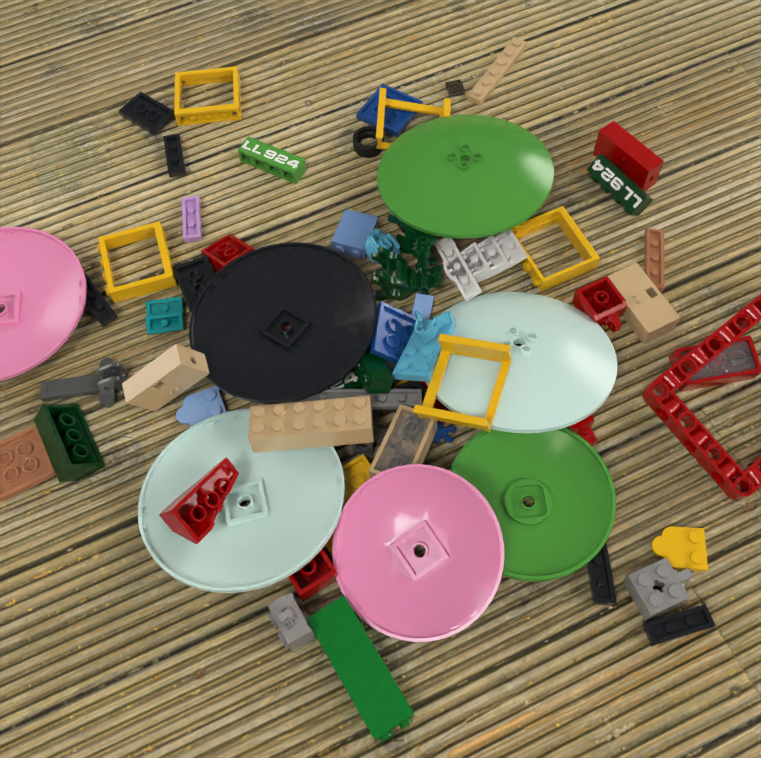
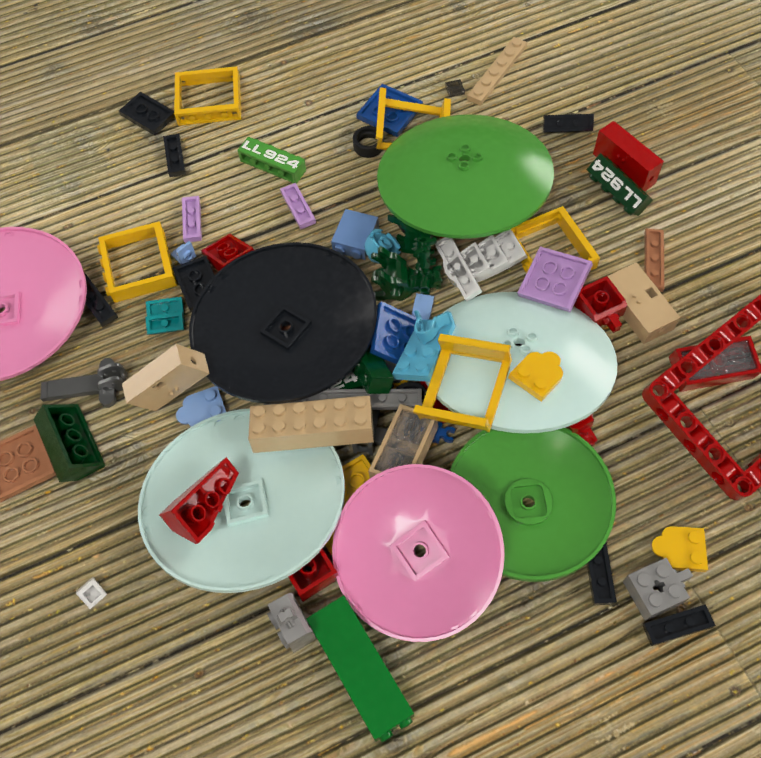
(91, 593): none -> white slope
(184, 253): none -> light blue bracket
(298, 206): none -> lavender plate
(538, 374): none -> yellow plate
(555, 279): none -> lavender plate
(568, 122): none -> black plate

